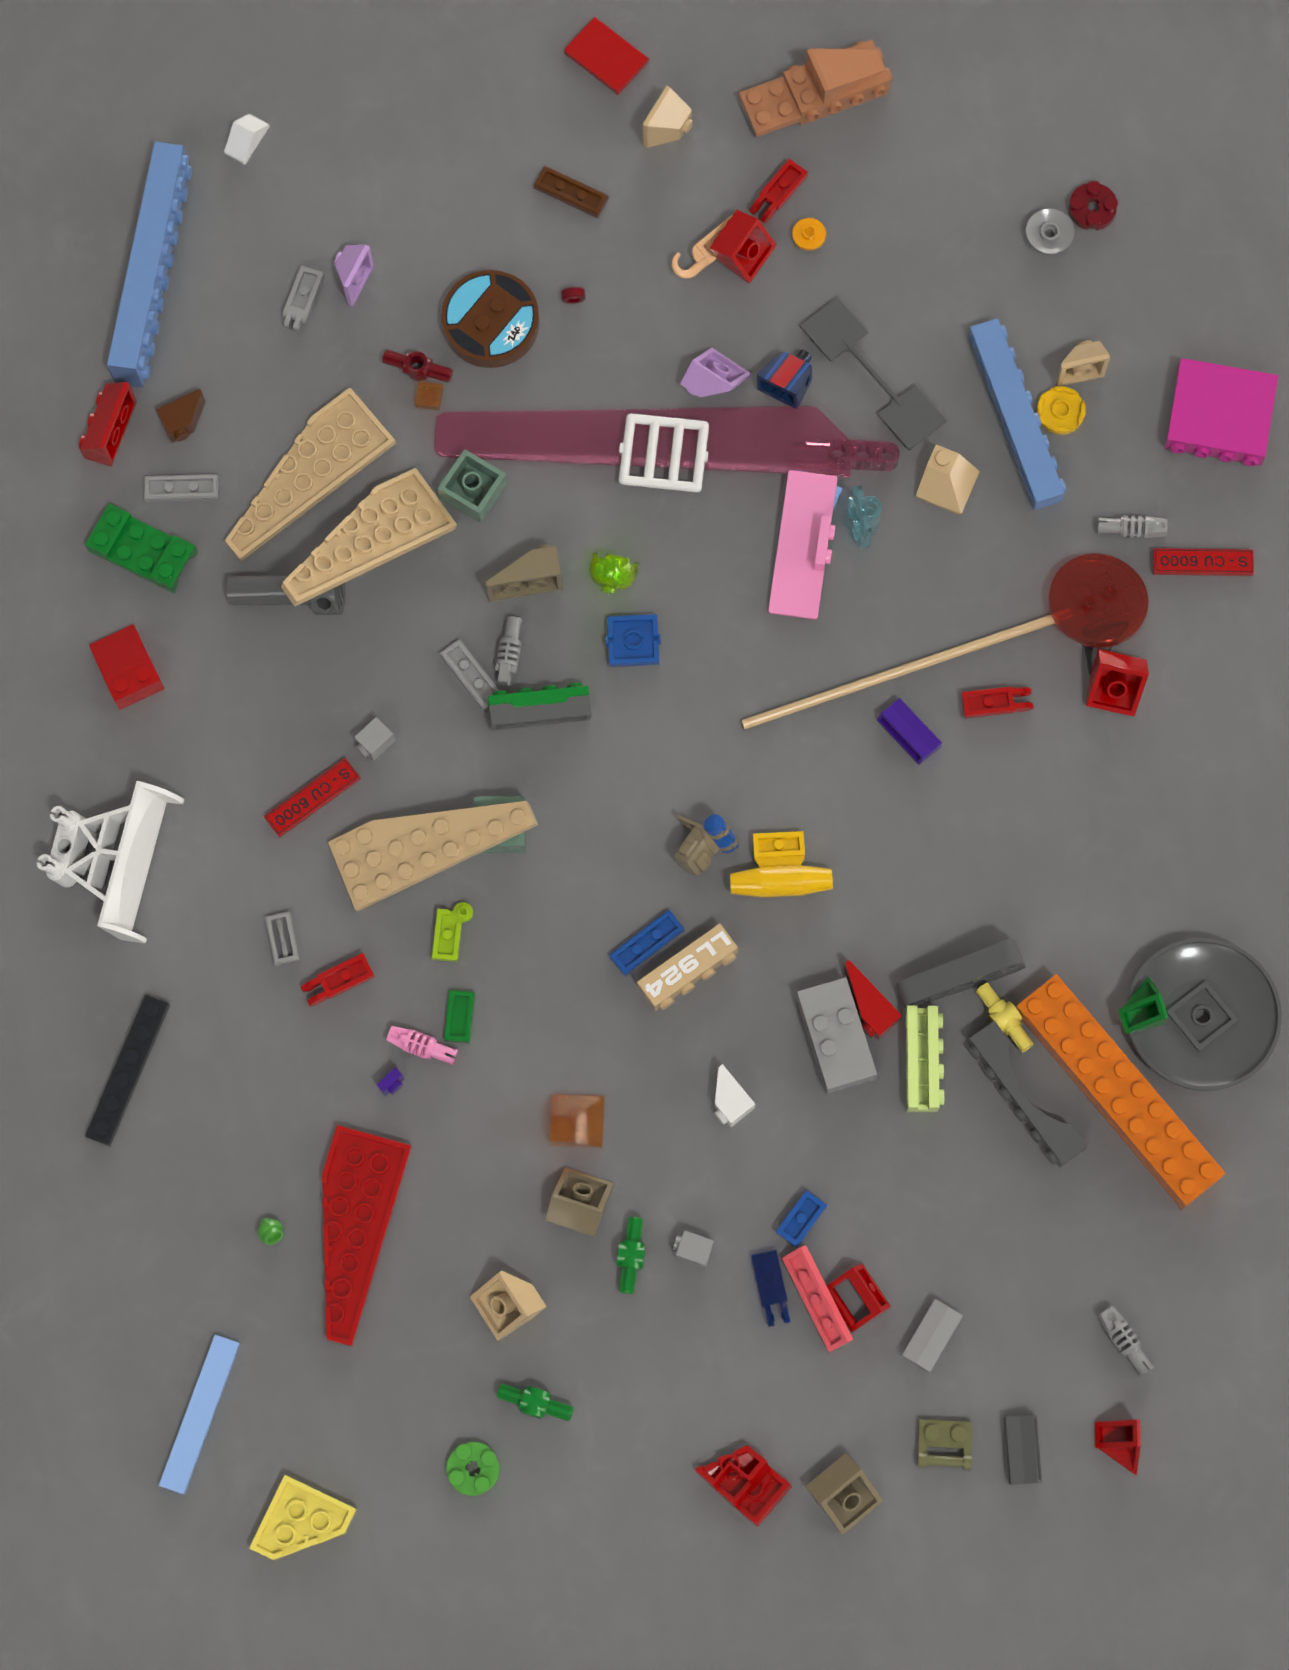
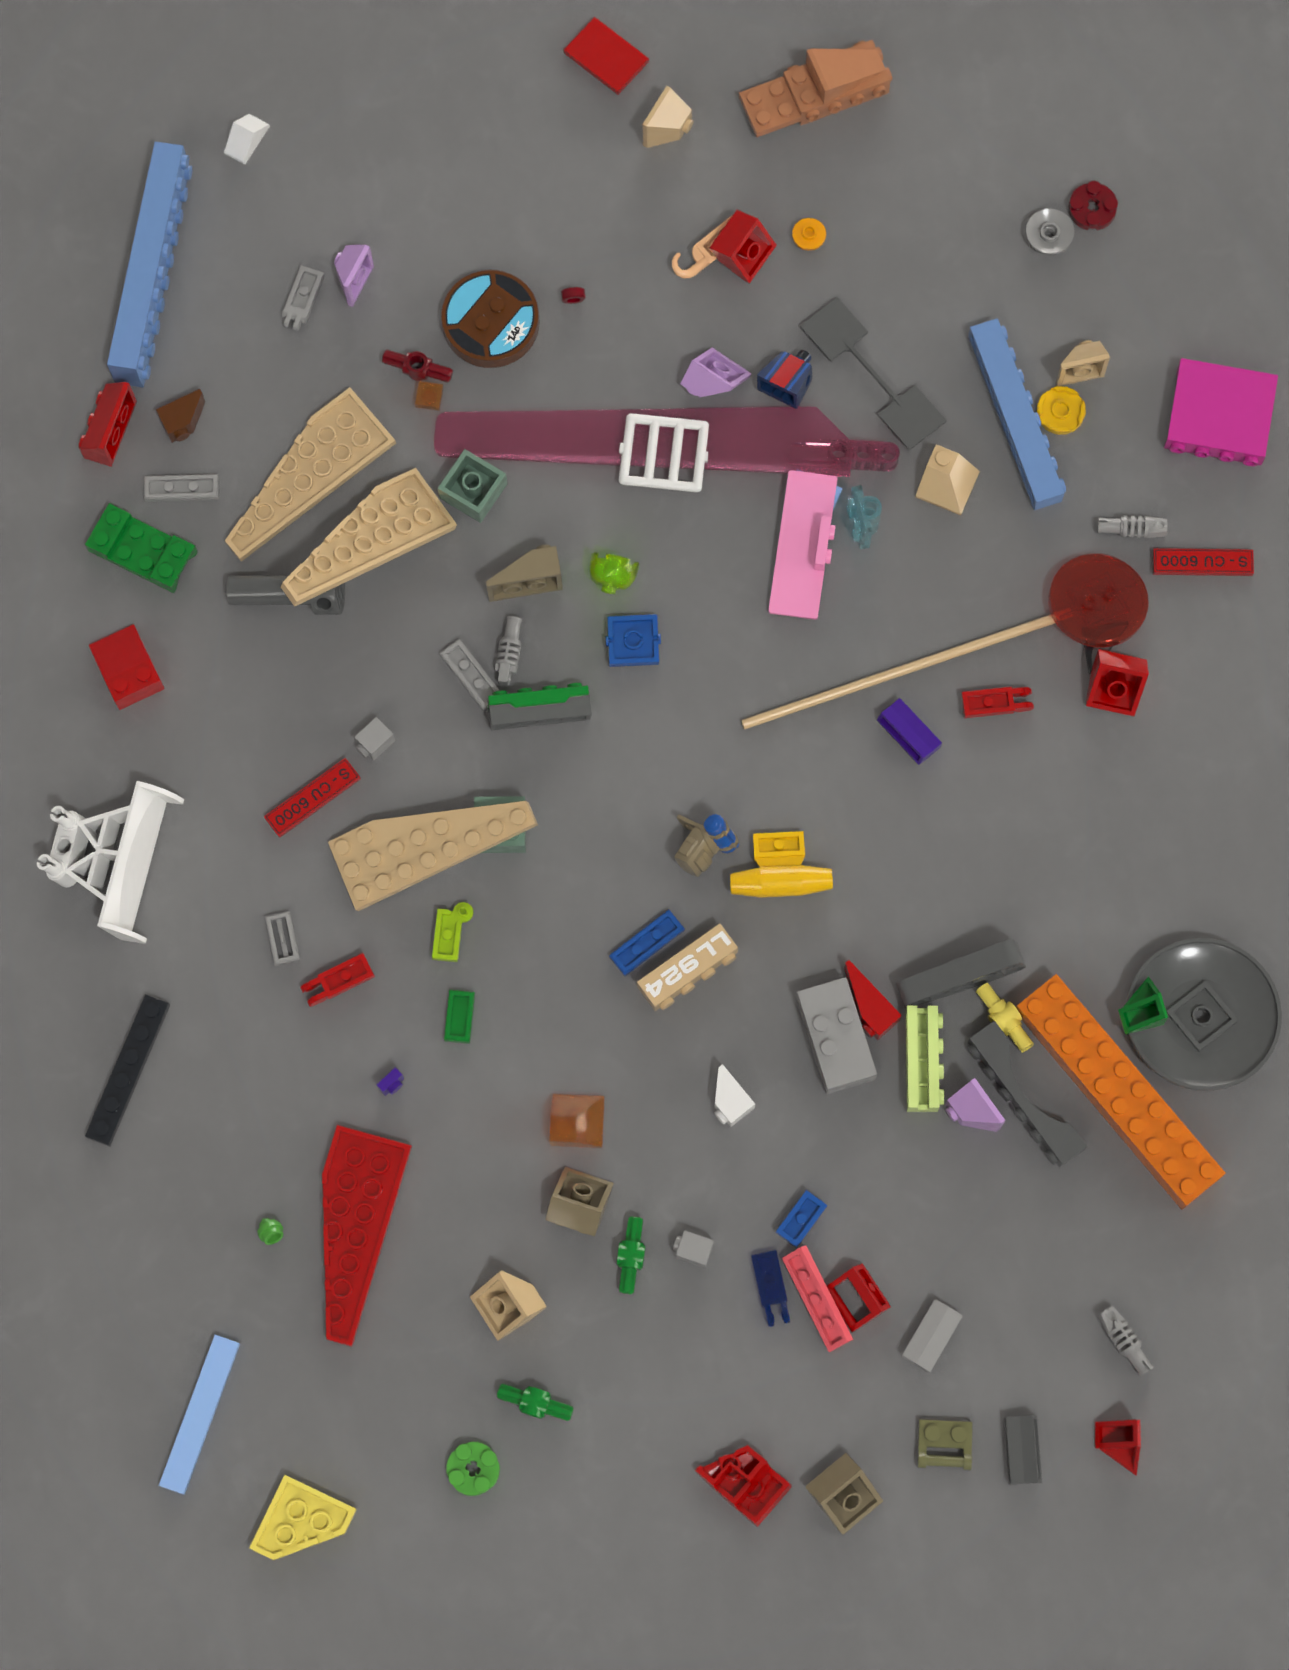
(420, 1044): bright pink hinge -> none
(571, 191): reddish brown tile -> none
(779, 189): red hinge -> none
(974, 1108): none -> lavender slope

